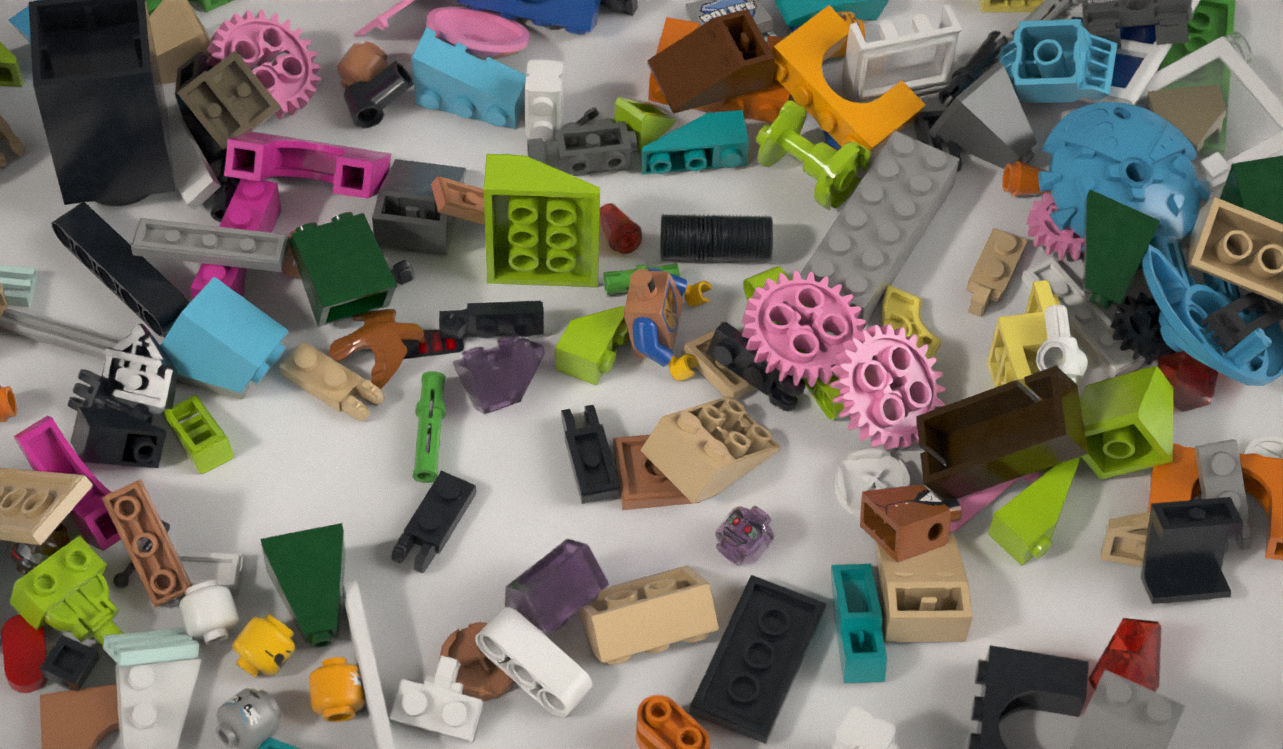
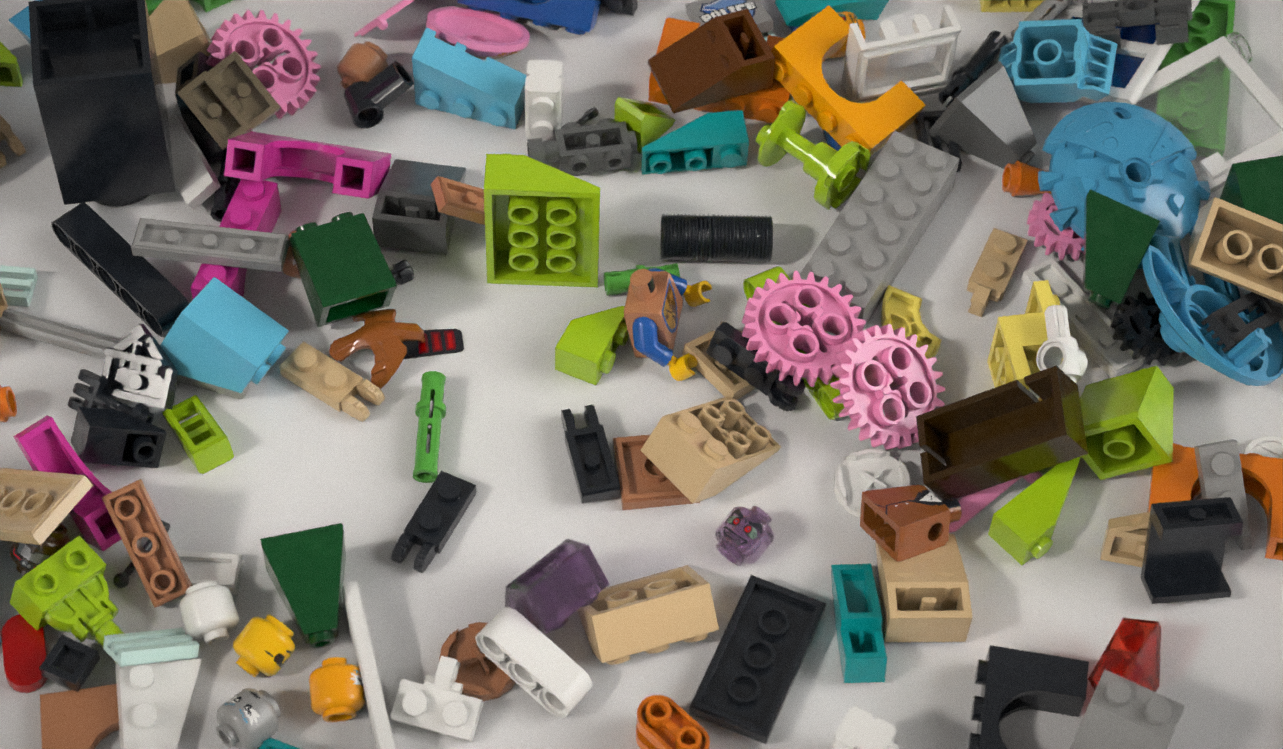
(493, 320): black hinge -> none
(499, 374): clear purple slope -> none
(620, 229): clear red cone -> none
(1191, 380): clear red brick -> none
(1192, 110): dark tan slope -> none

